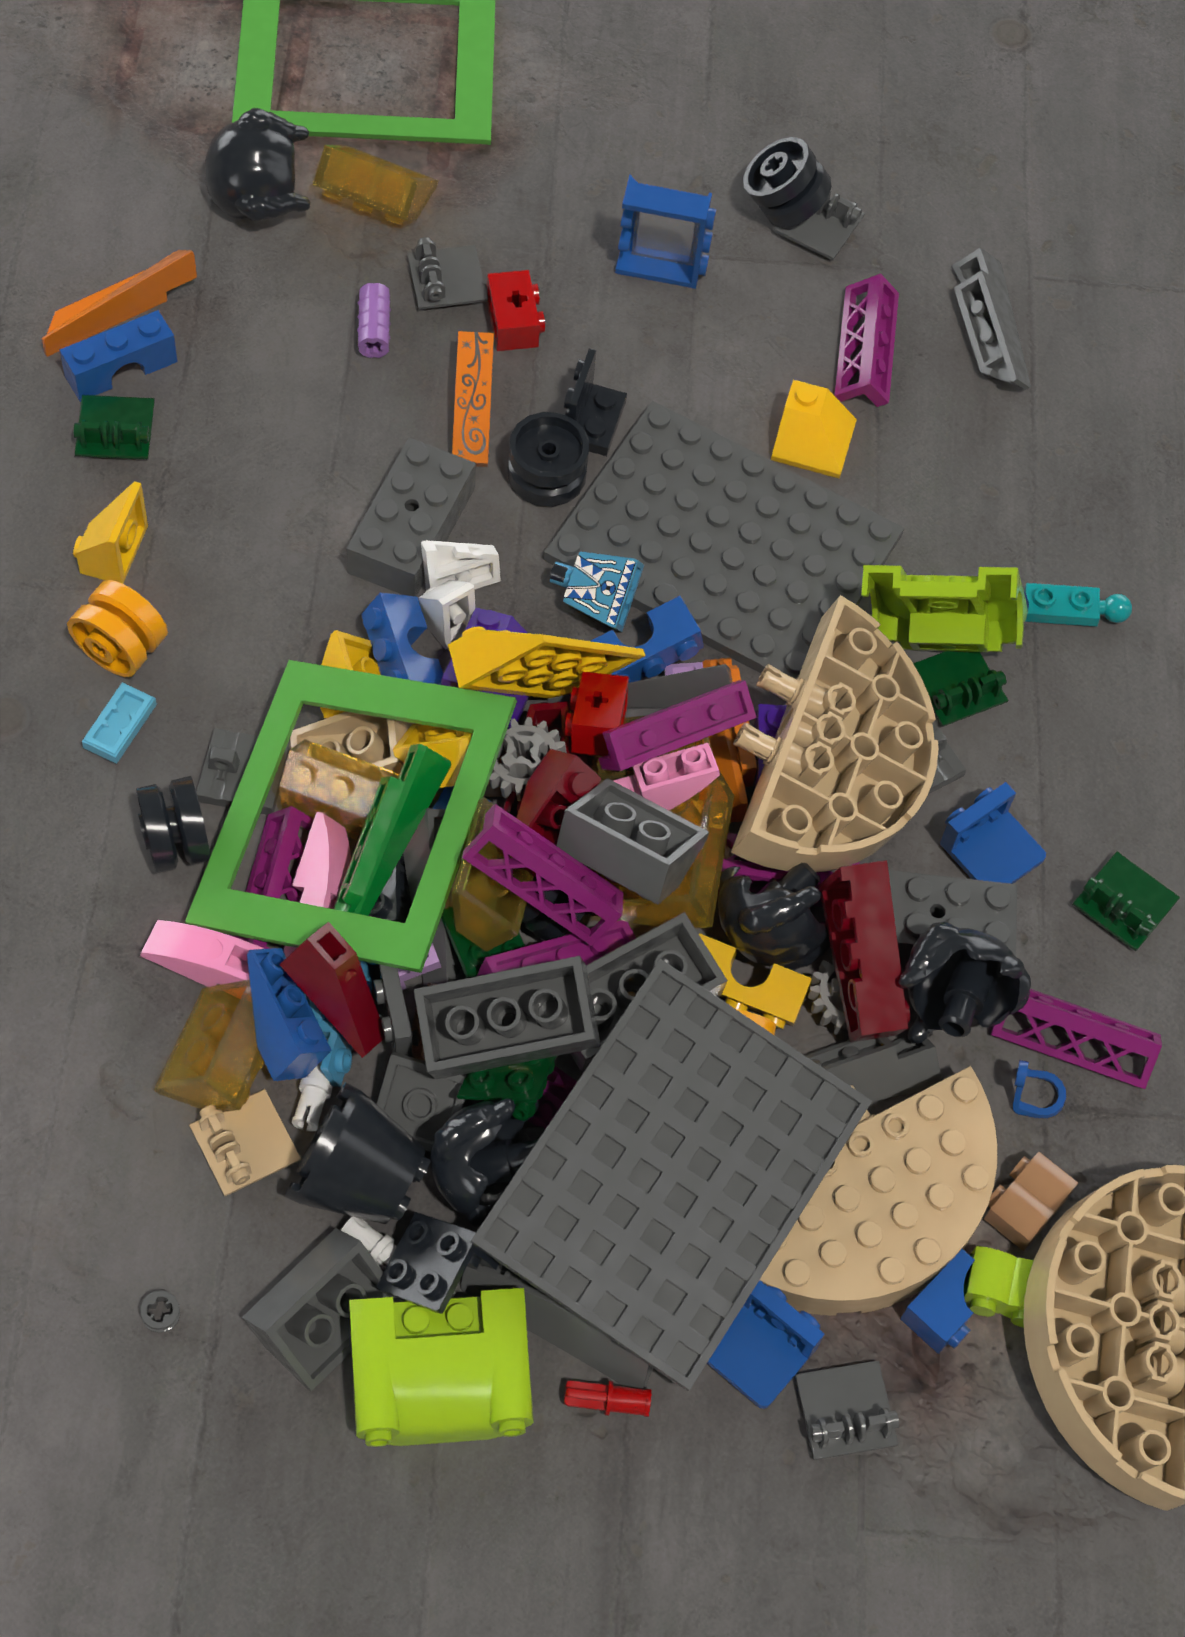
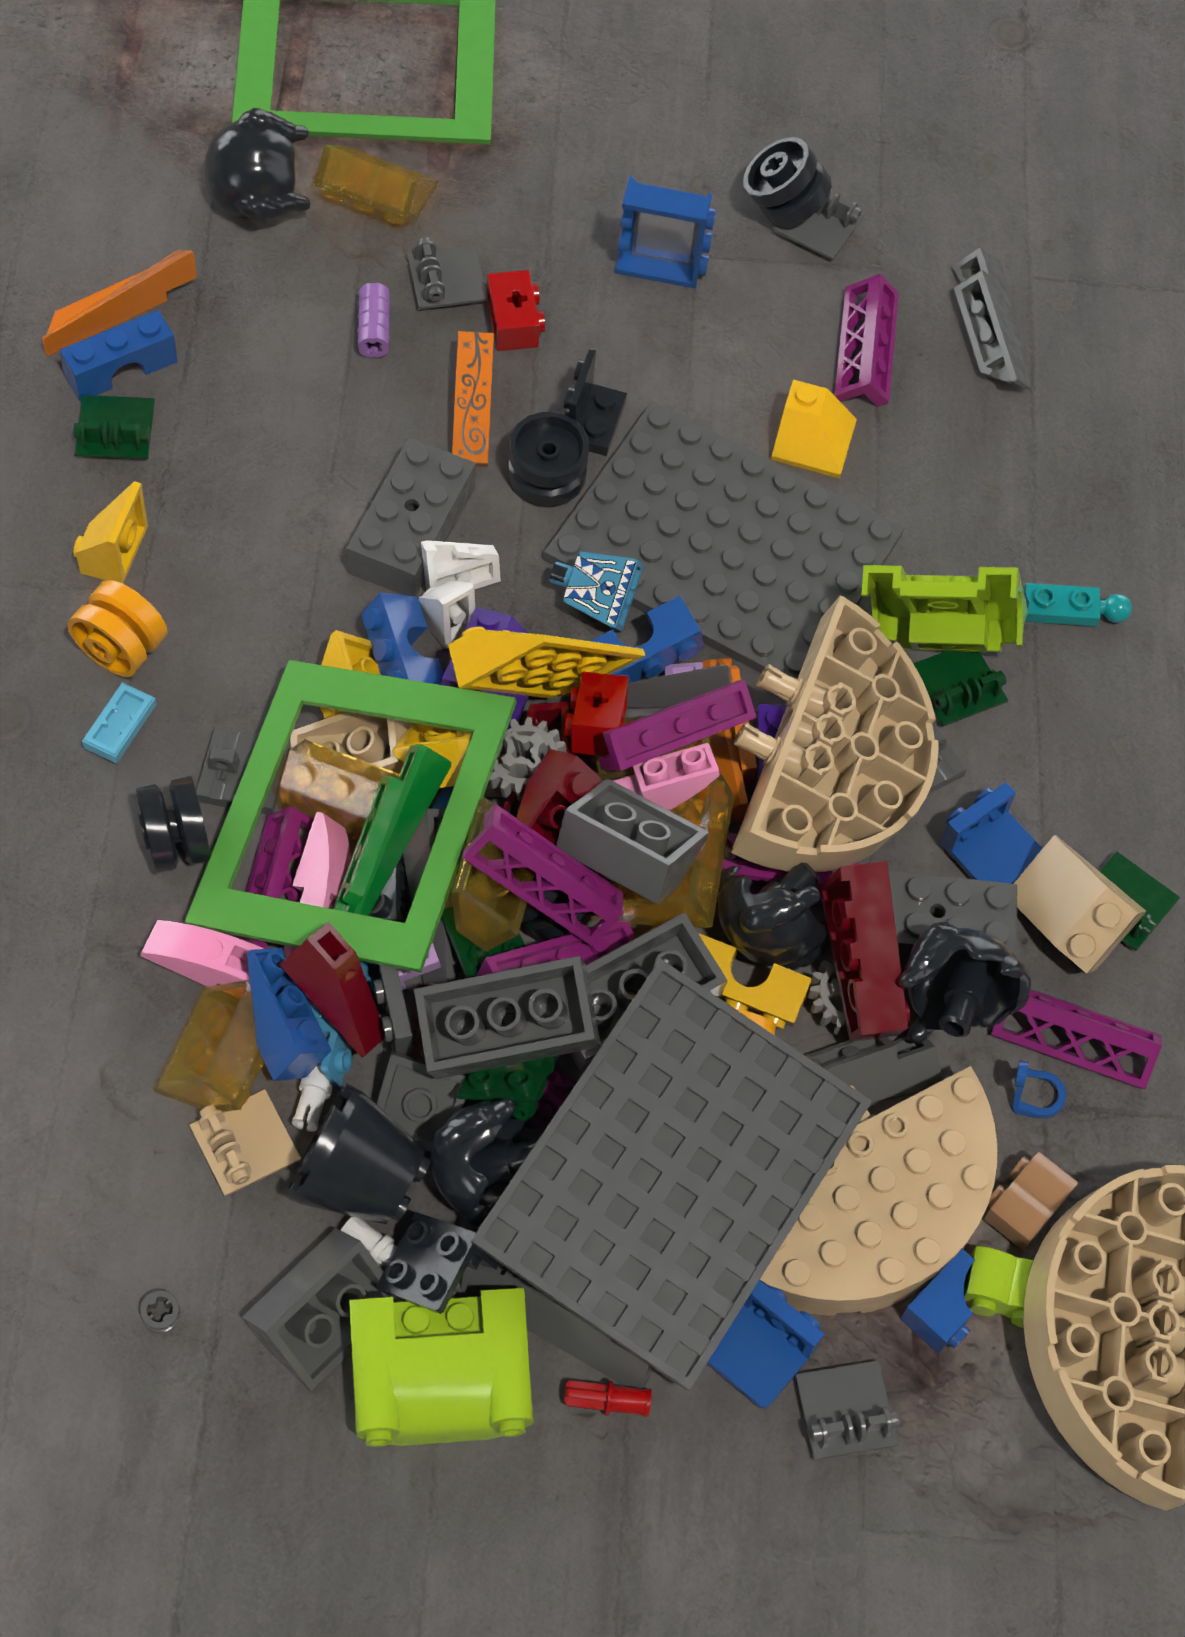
(1075, 905): none -> tan slope

